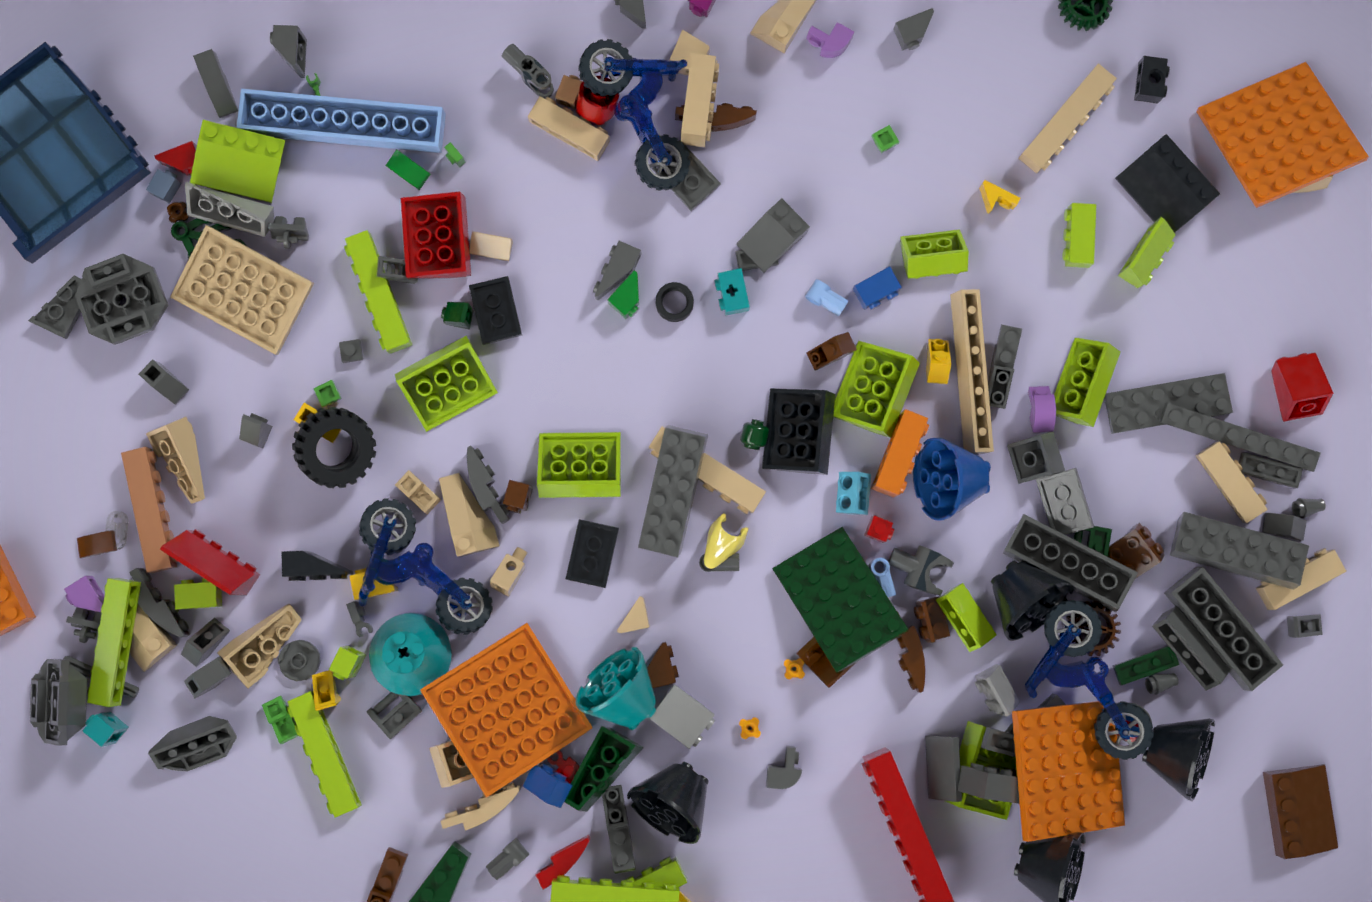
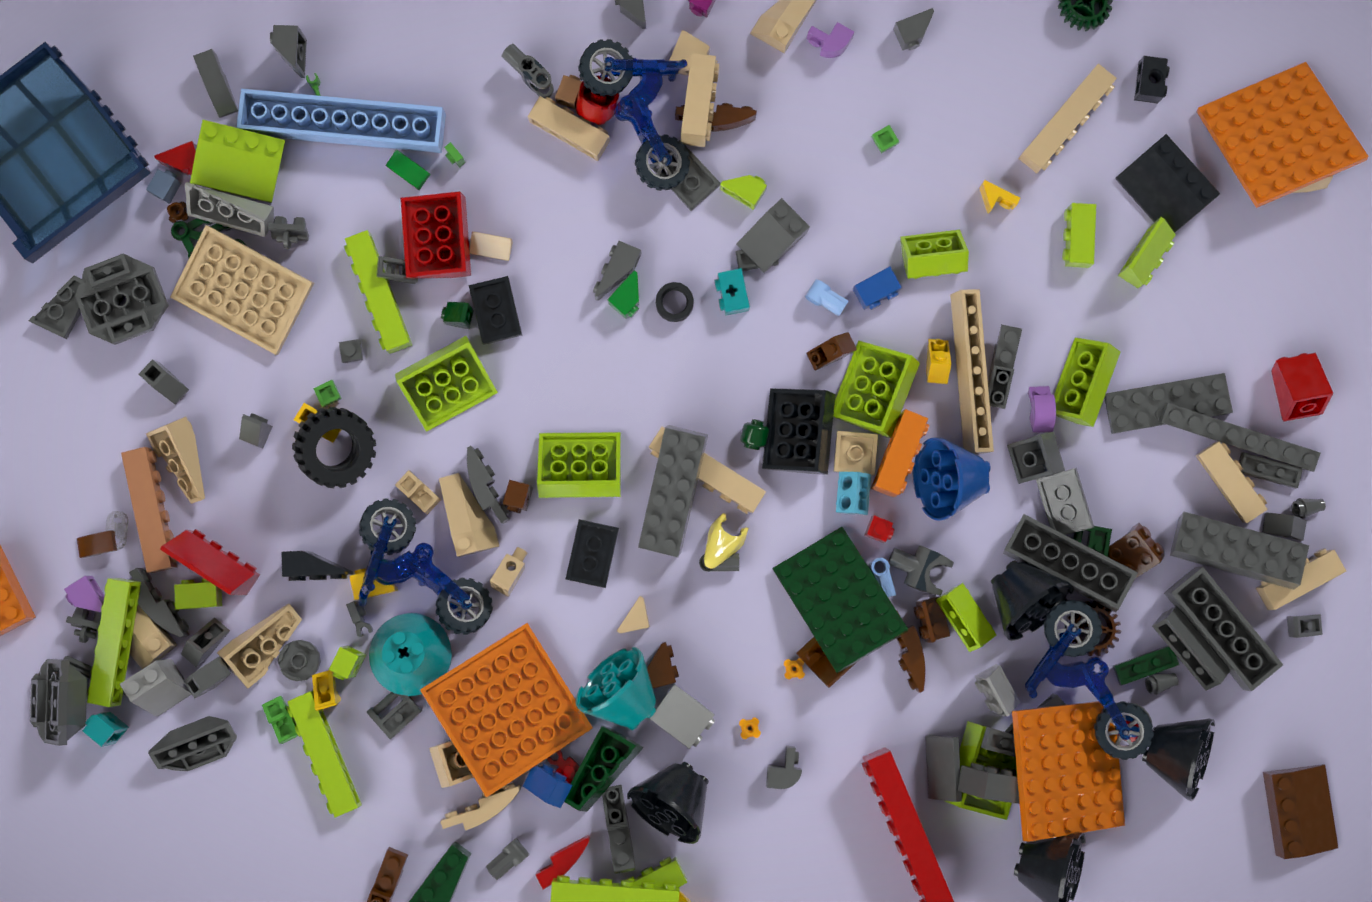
(156, 687): none -> light grey slope
(745, 189): none -> lime slope
(855, 452): none -> tan plate

